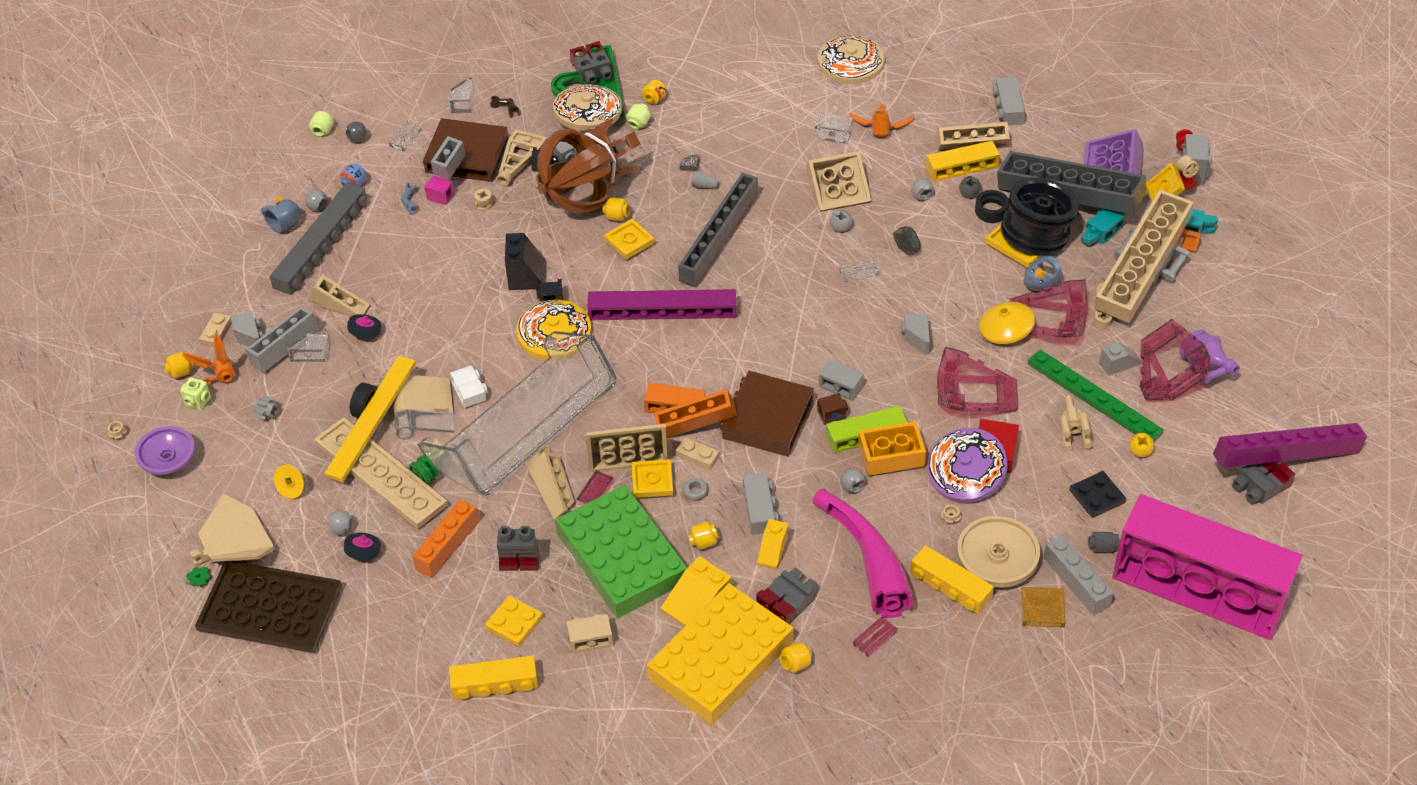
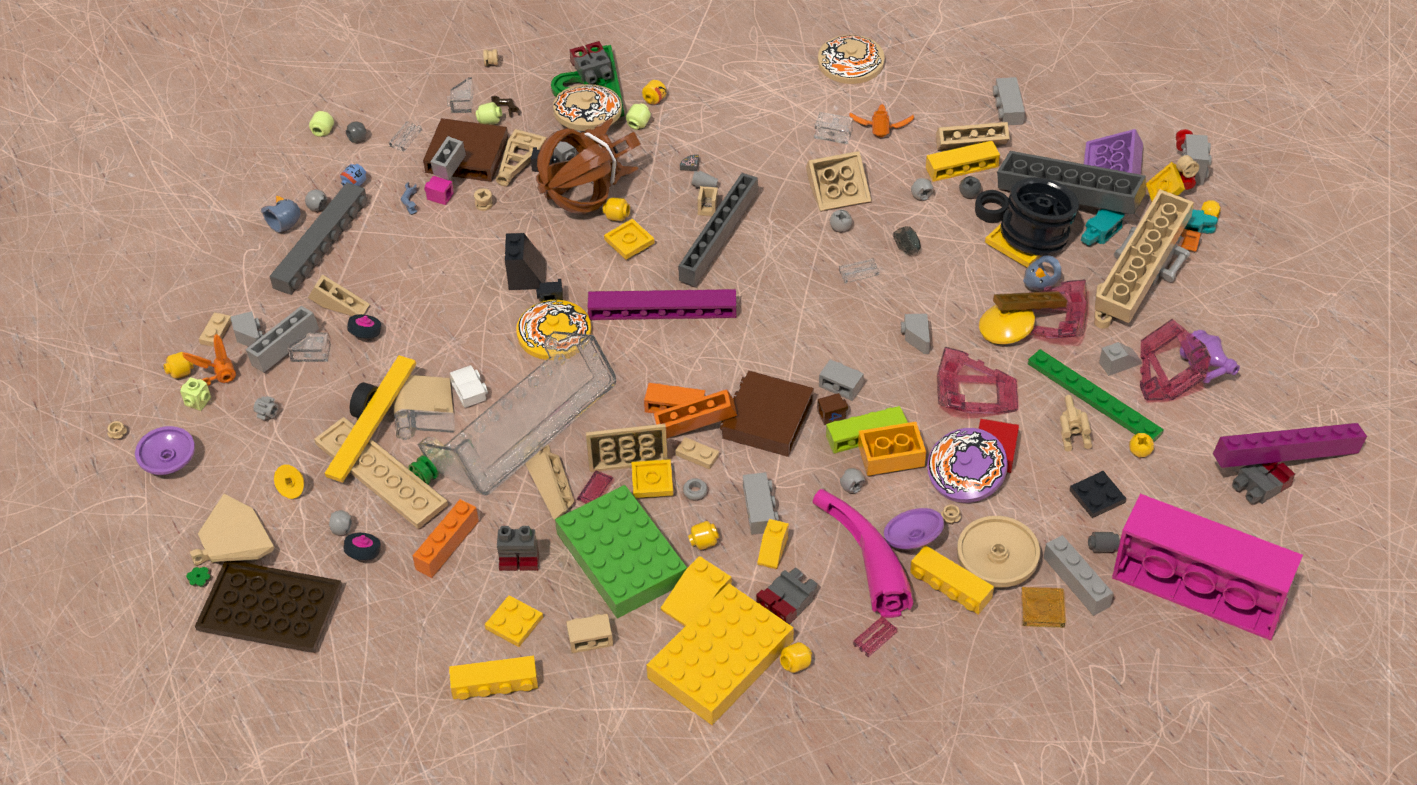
(489, 113): none -> yellowish green head
(490, 57): none -> tan wheel
(707, 201): none -> tan window
(914, 528): none -> medium lavender dish
(1033, 300): none -> pearl gold plate
(1211, 208): none -> yellow piece

